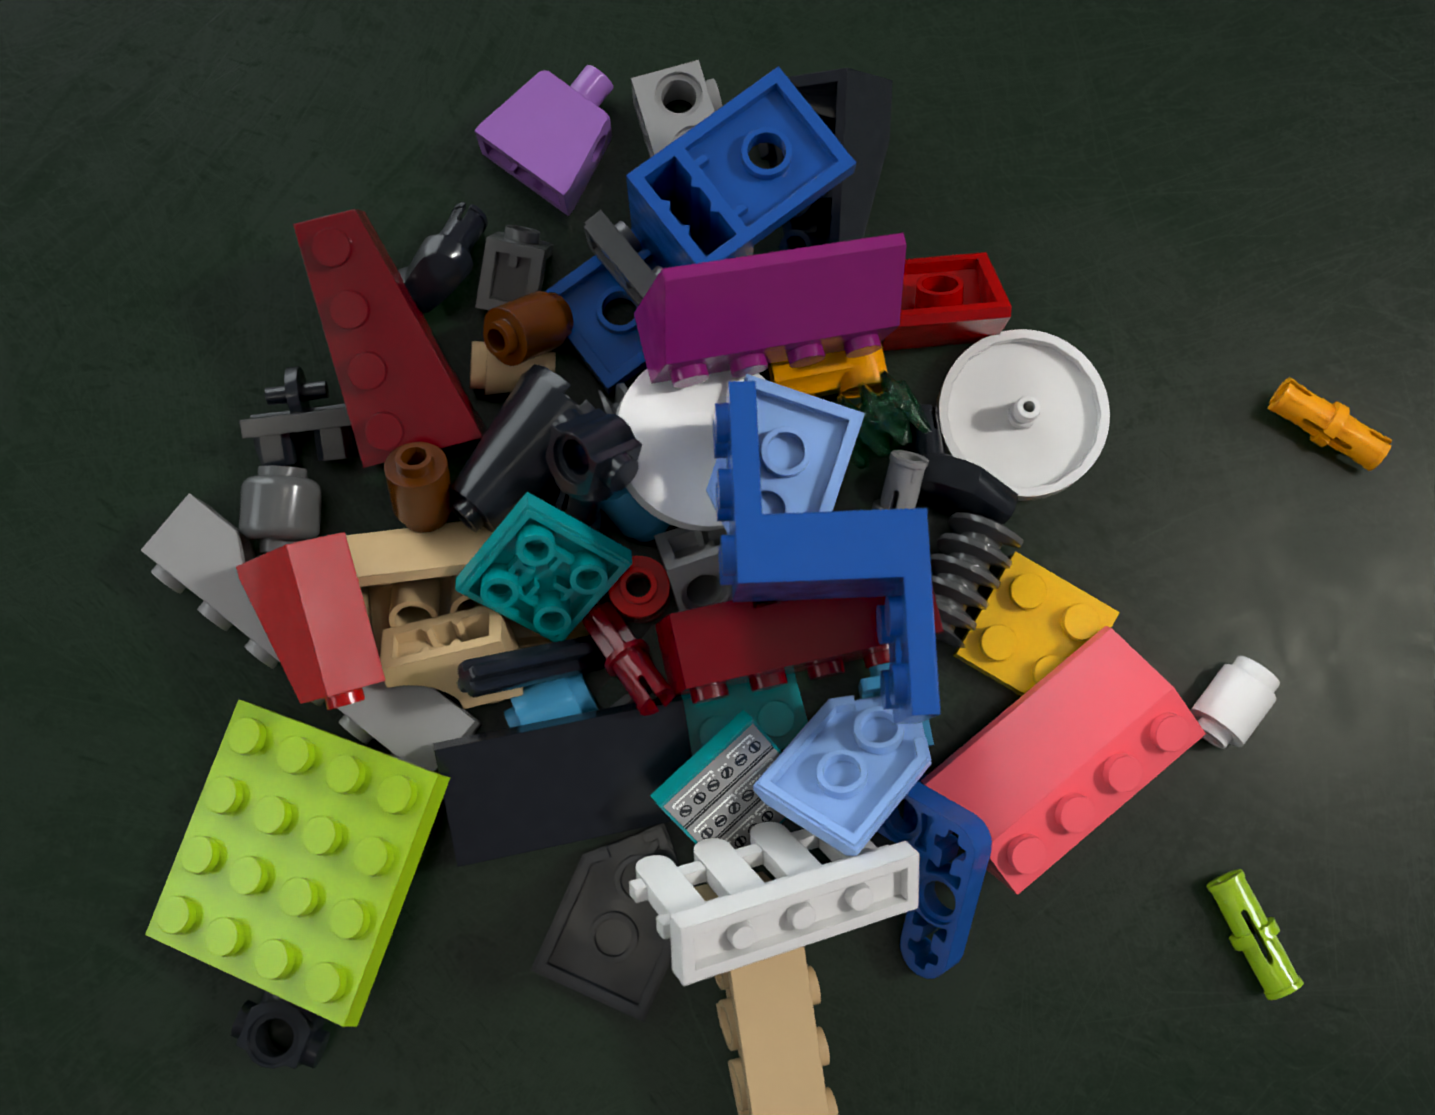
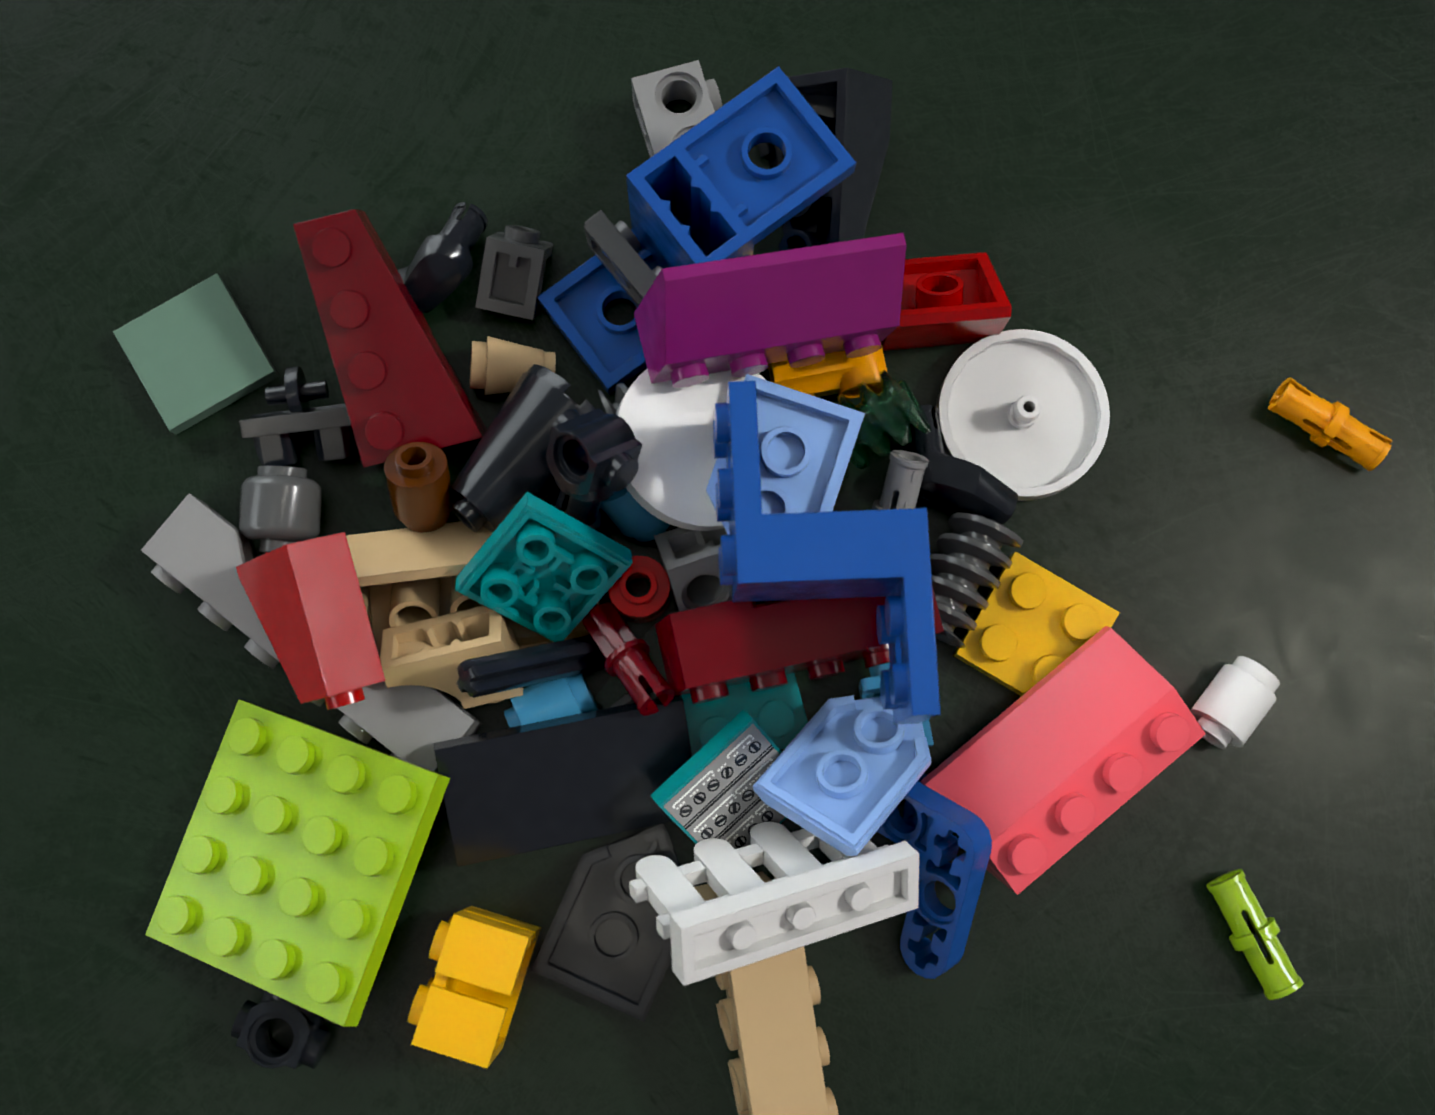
(195, 354): none -> sand green tile
(475, 985): none -> yellow piece
(527, 327): reddish brown brick -> none
(551, 134): medium lavender torso -> none

